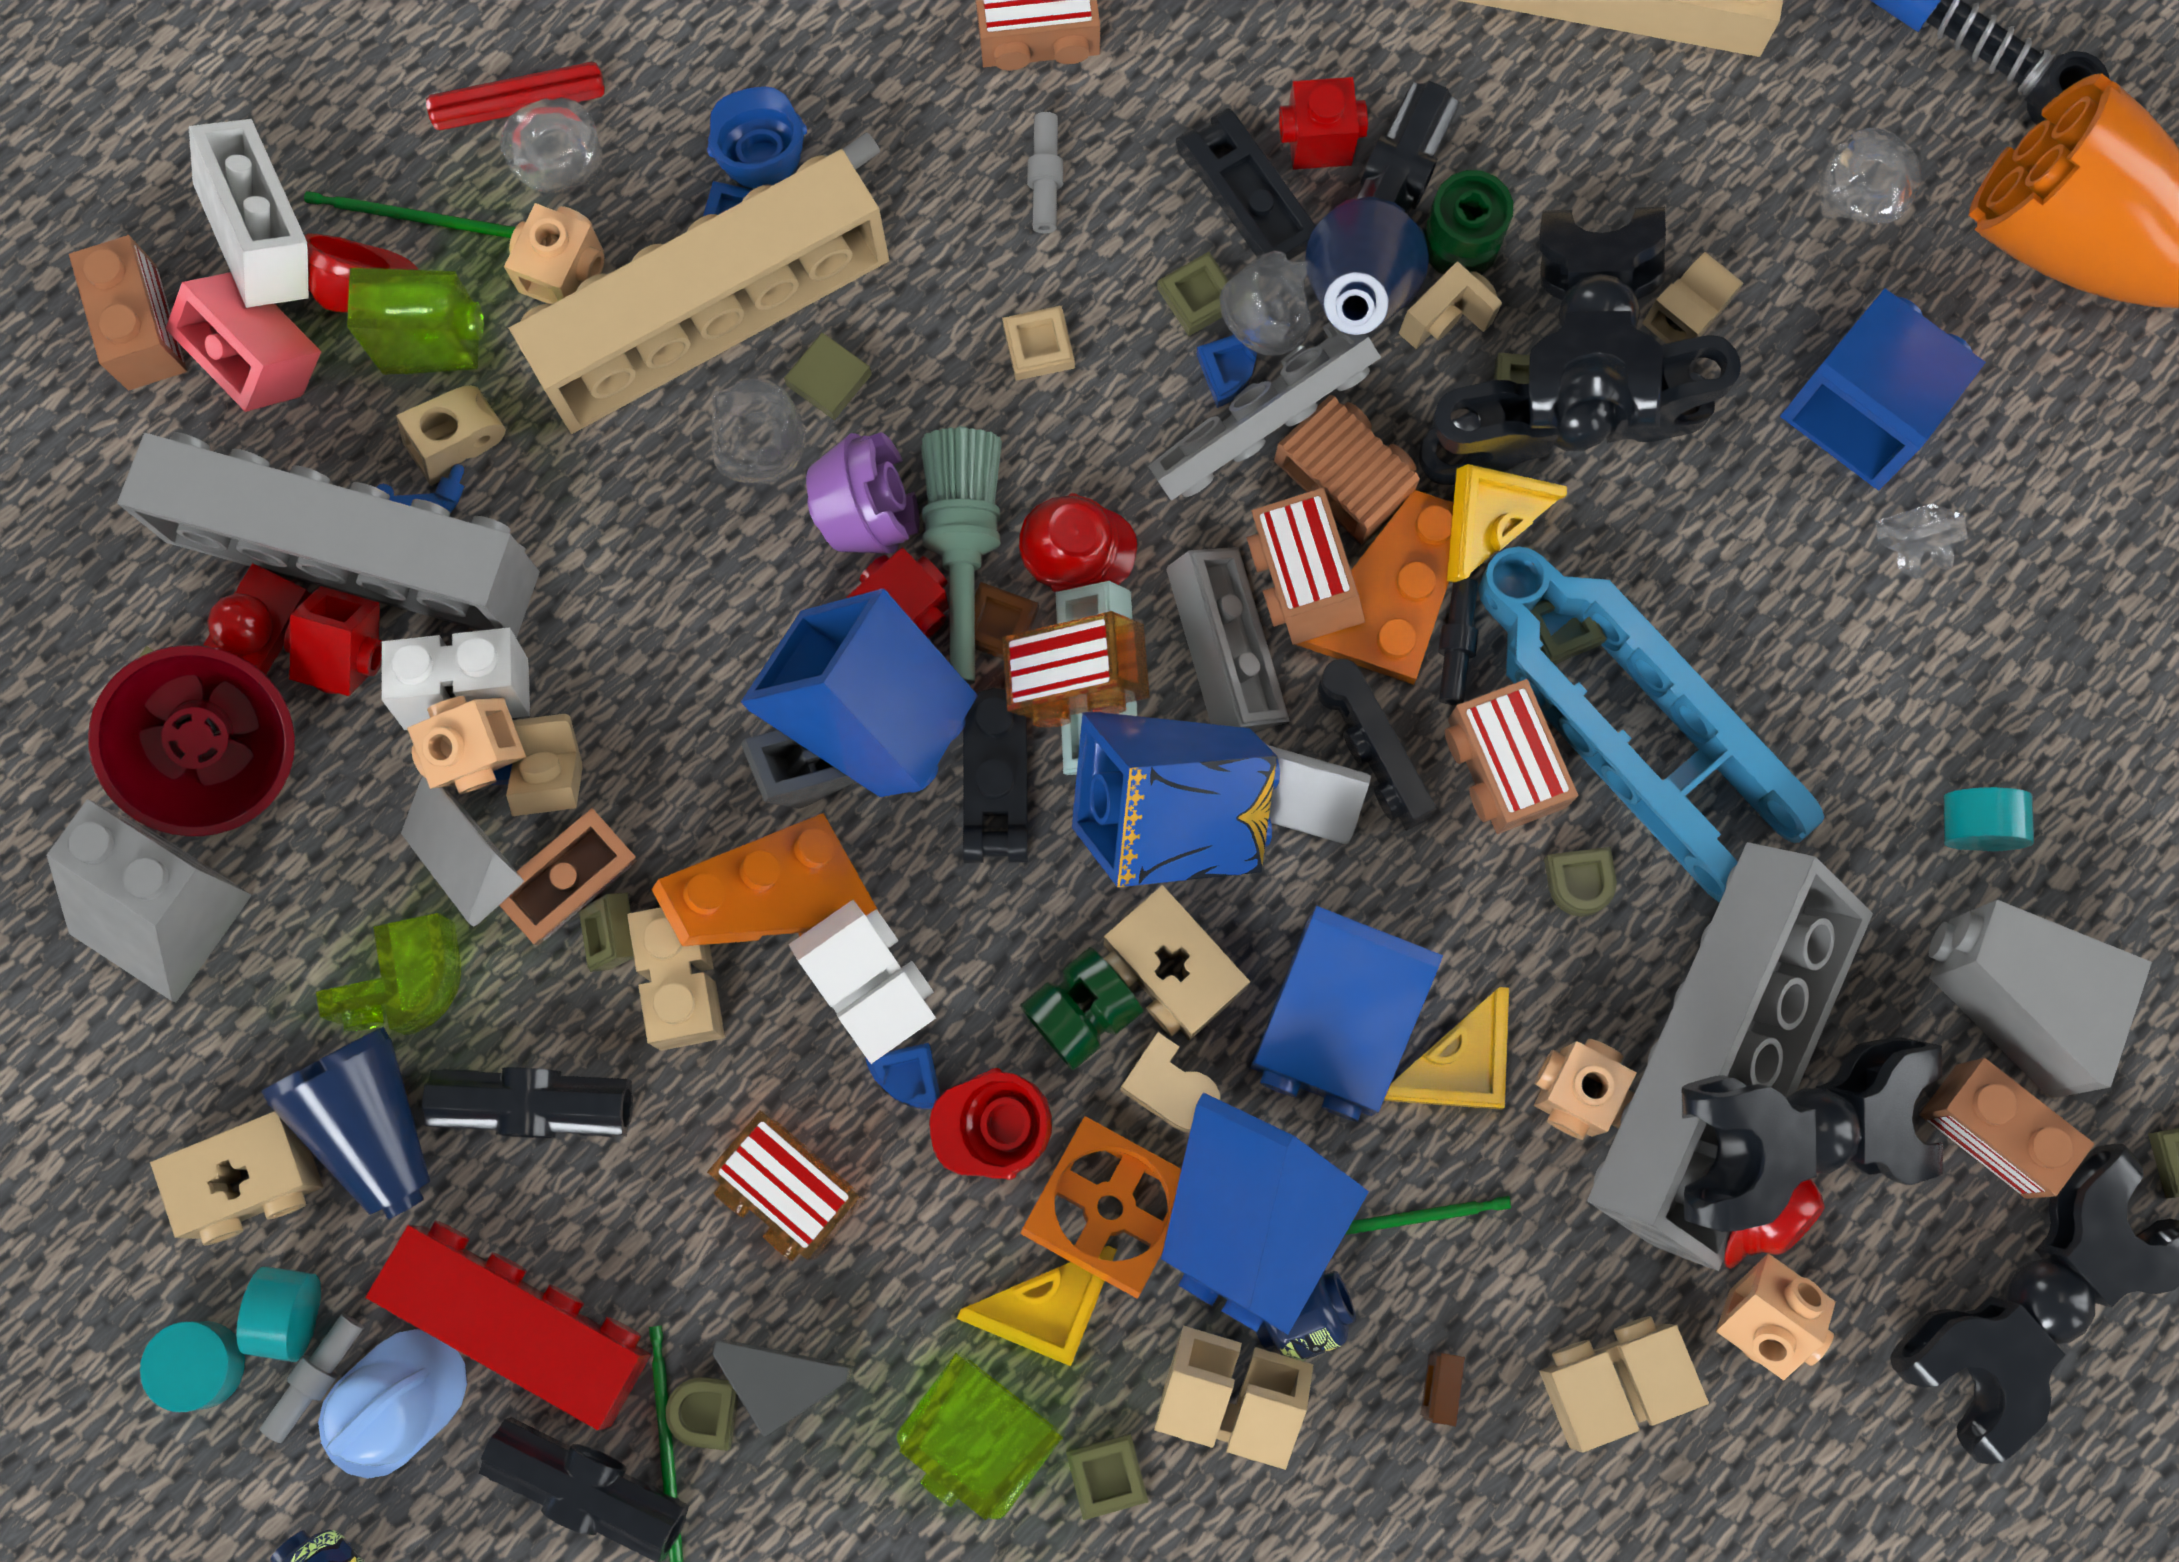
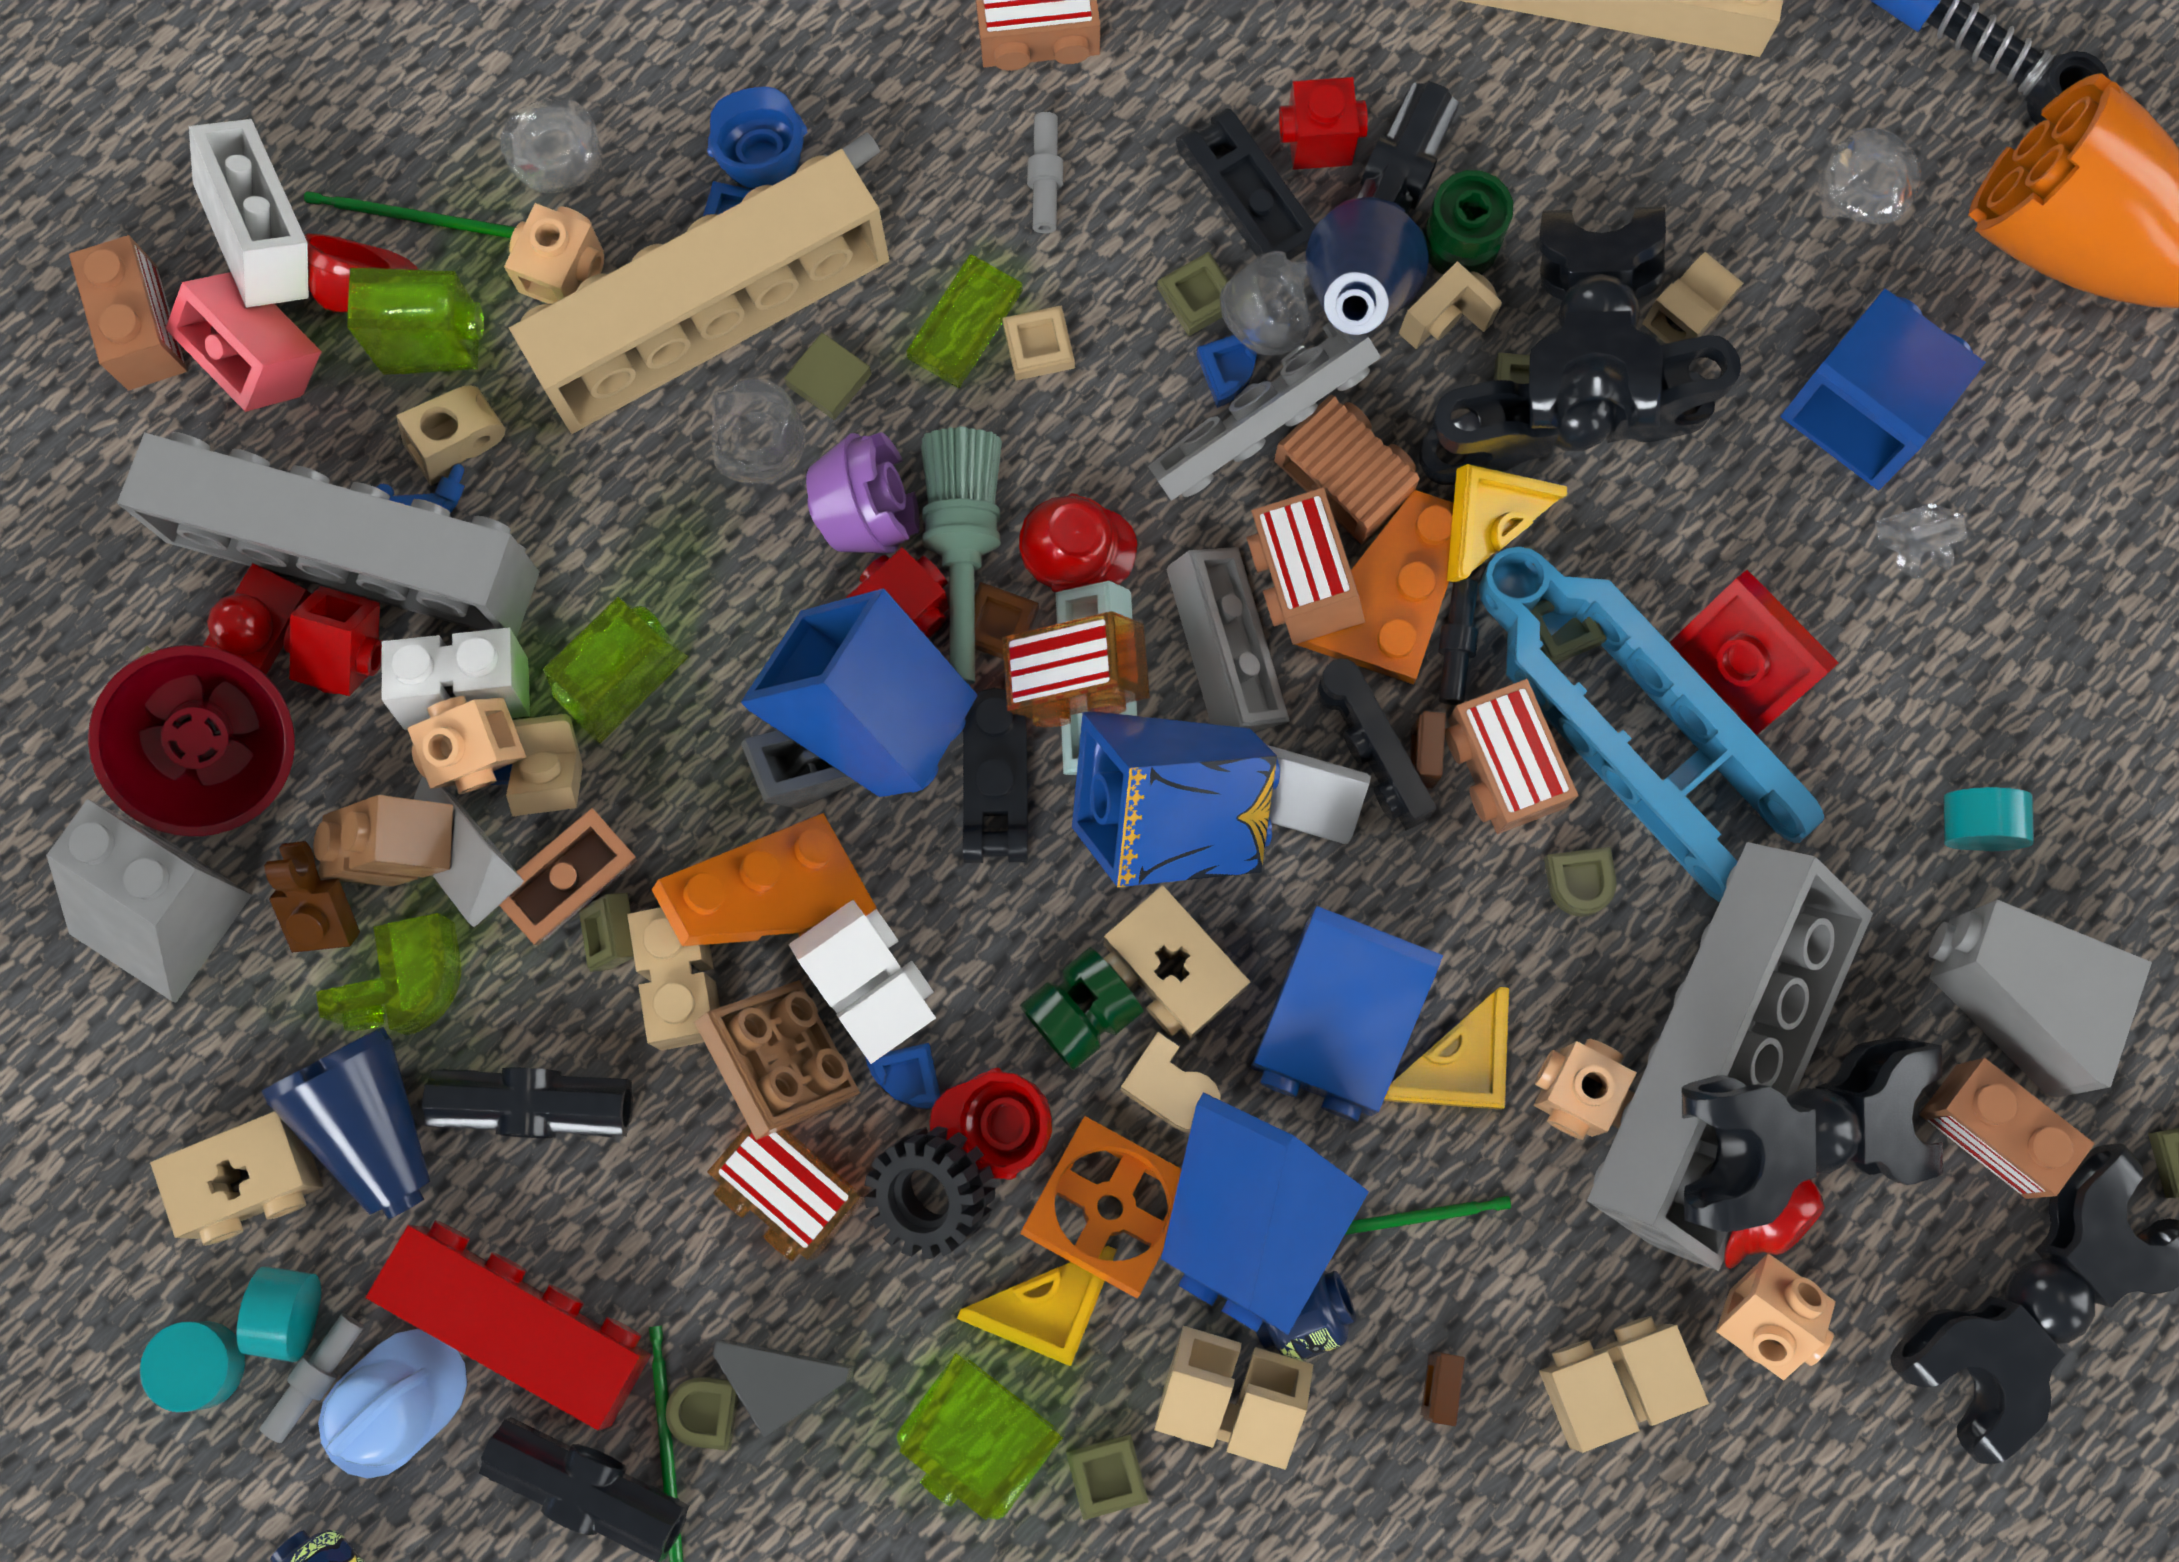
(309, 909): none -> reddish brown plate
(384, 841): none -> medium nougat piece
(507, 96): red axle -> none
(612, 667): none -> clear neon green torso
(777, 1058): none -> medium nougat tile
(904, 1212): none -> black tyre
(964, 320): none -> clear neon green tile
(1428, 747): none -> reddish brown tile
(1753, 652): none -> red tile

